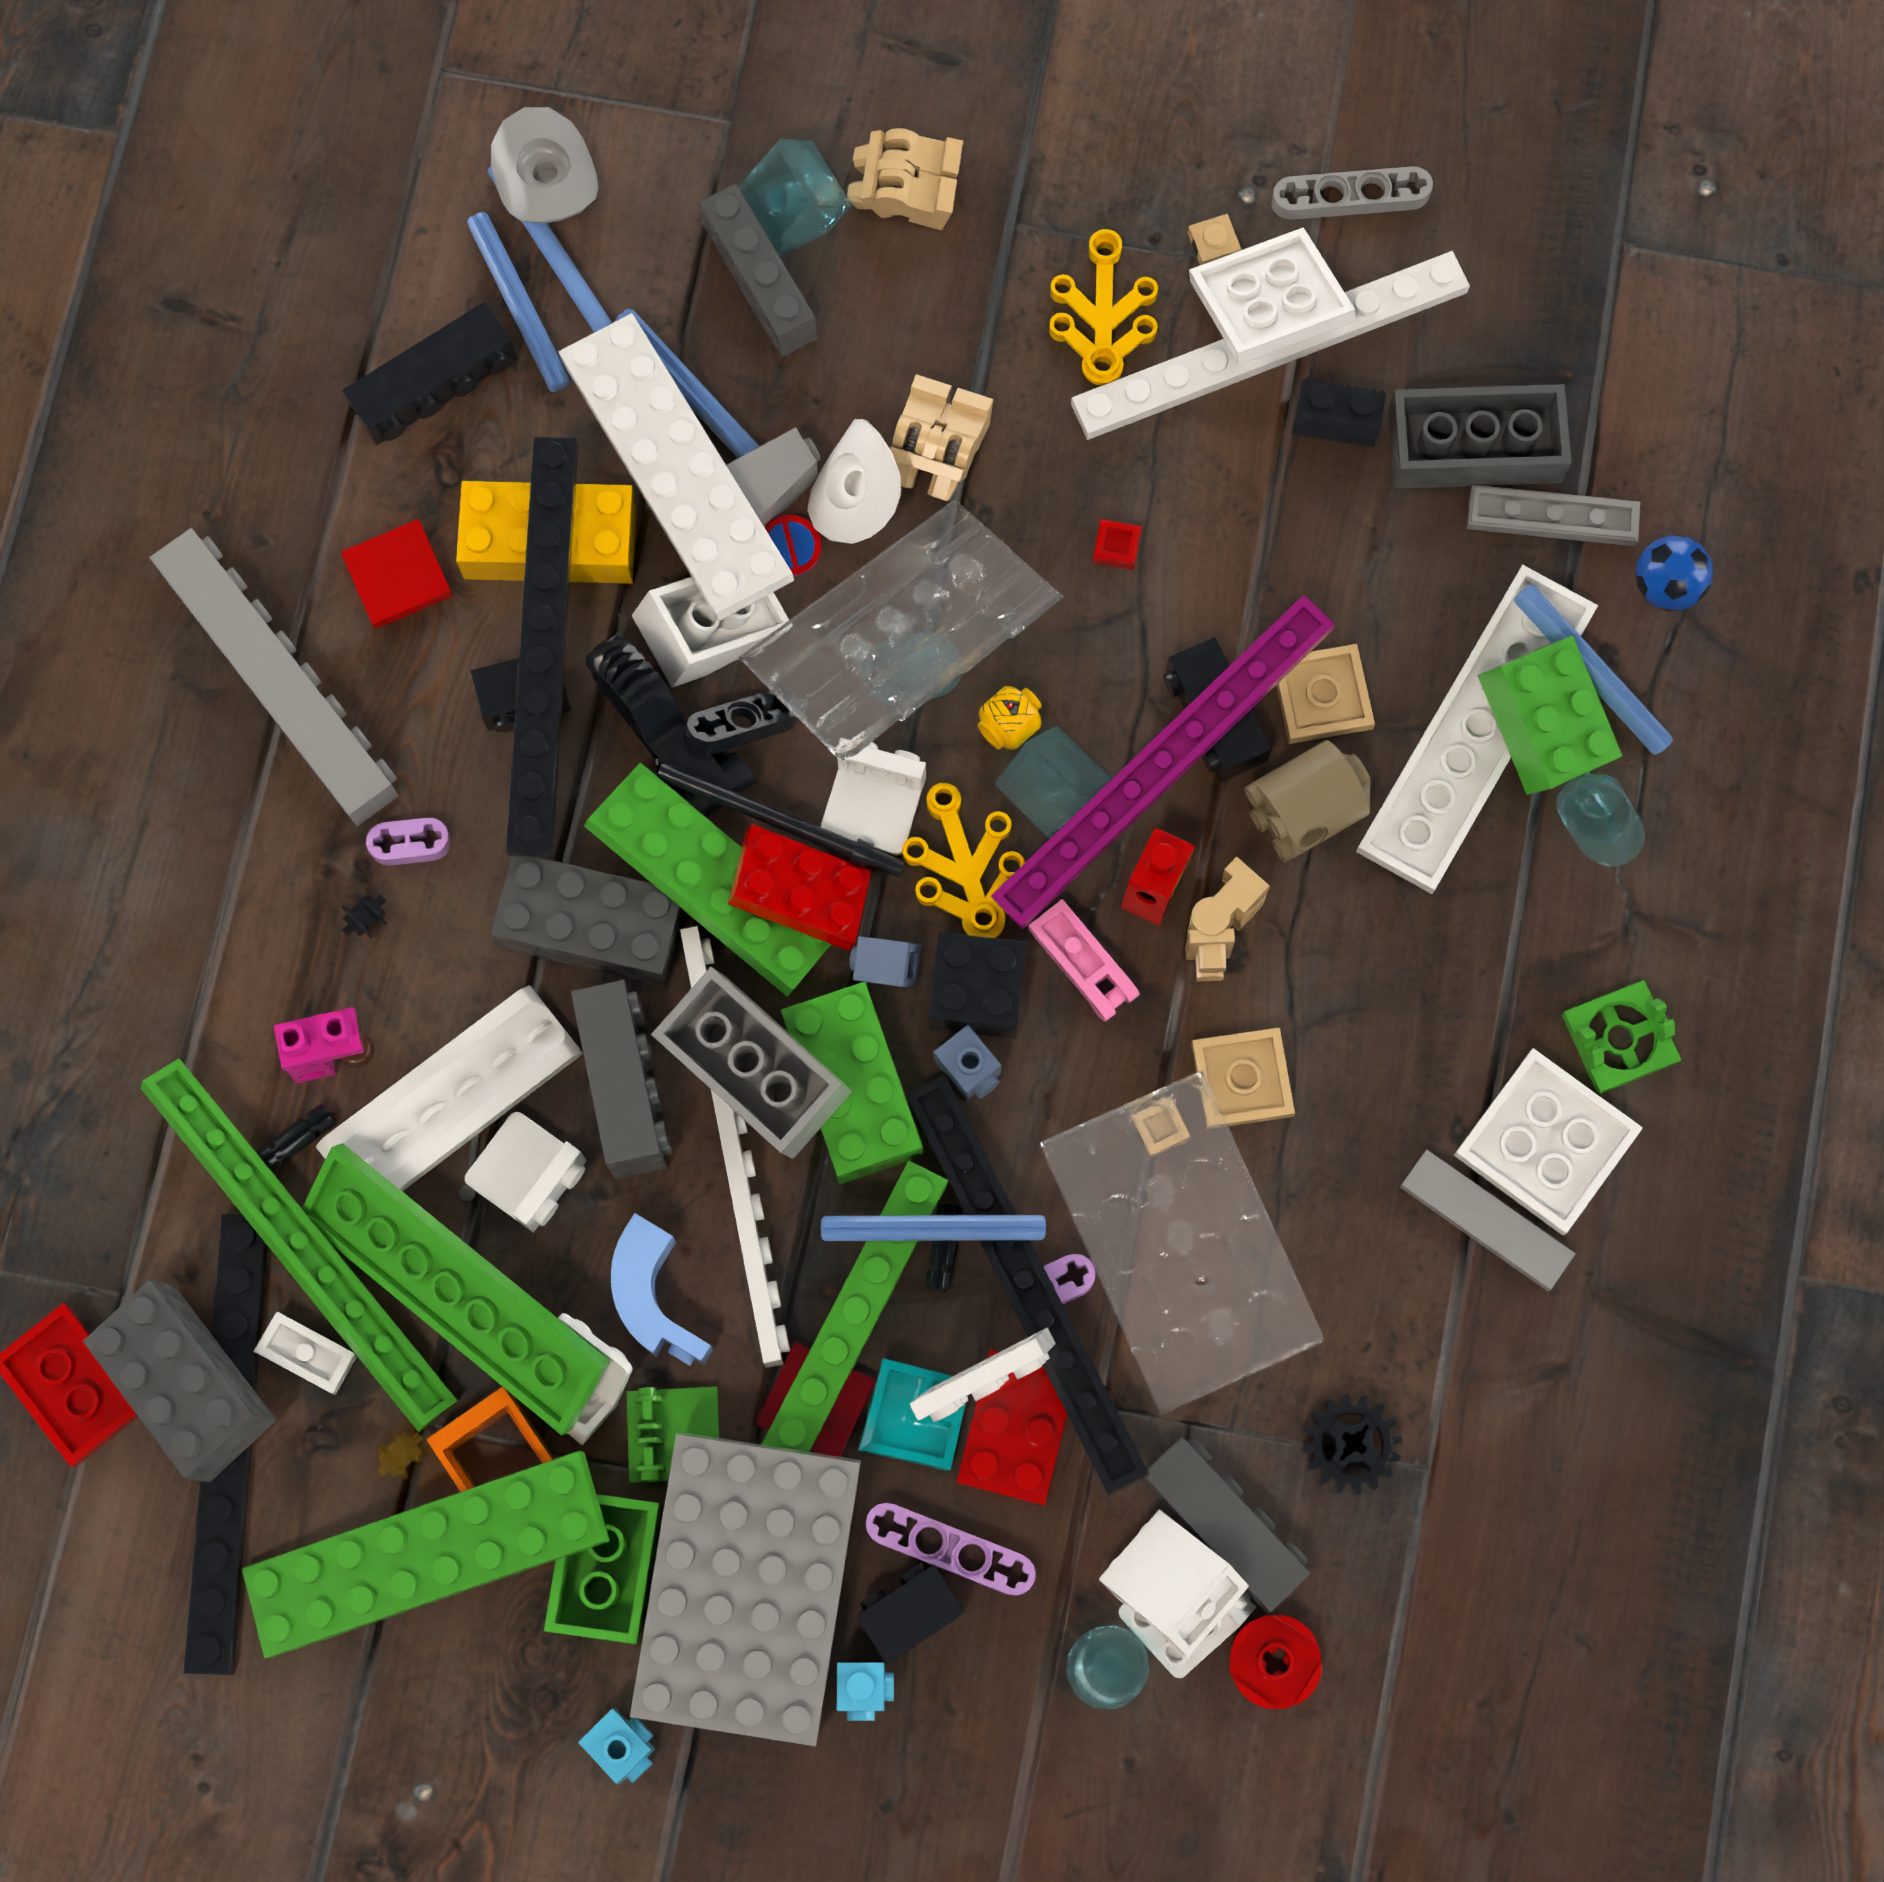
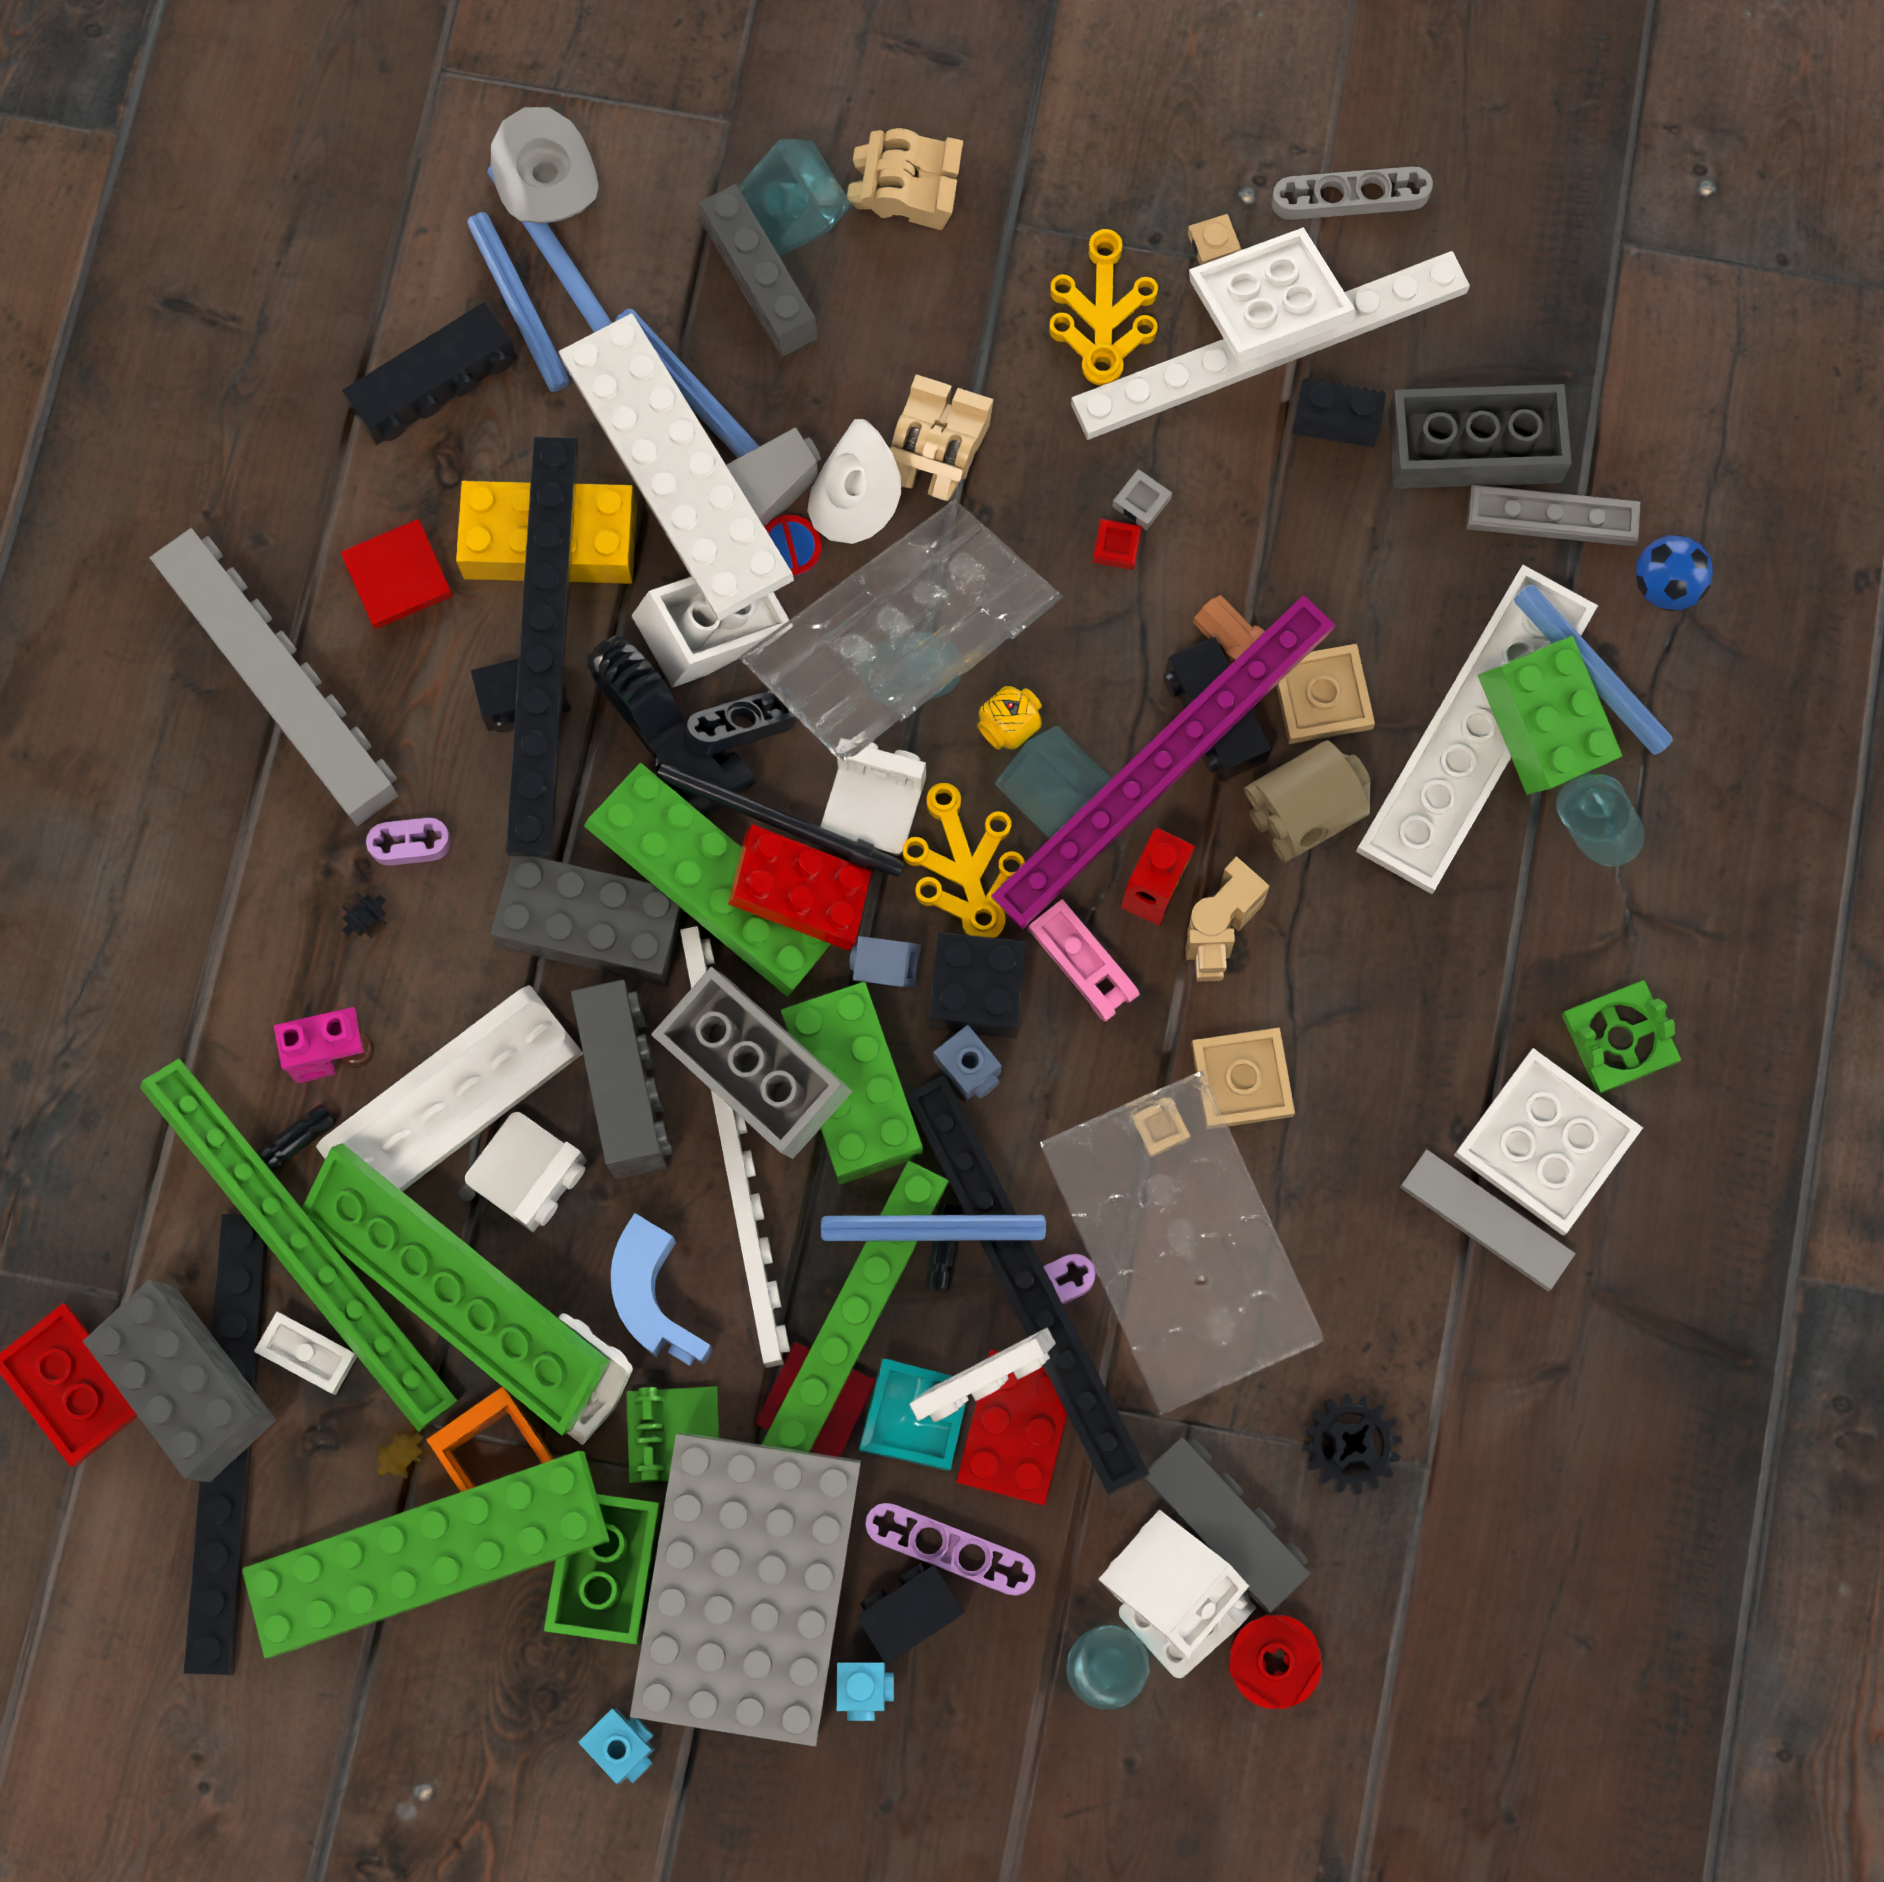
(1142, 499): none -> light grey plate
(1228, 626): none -> nougat piece

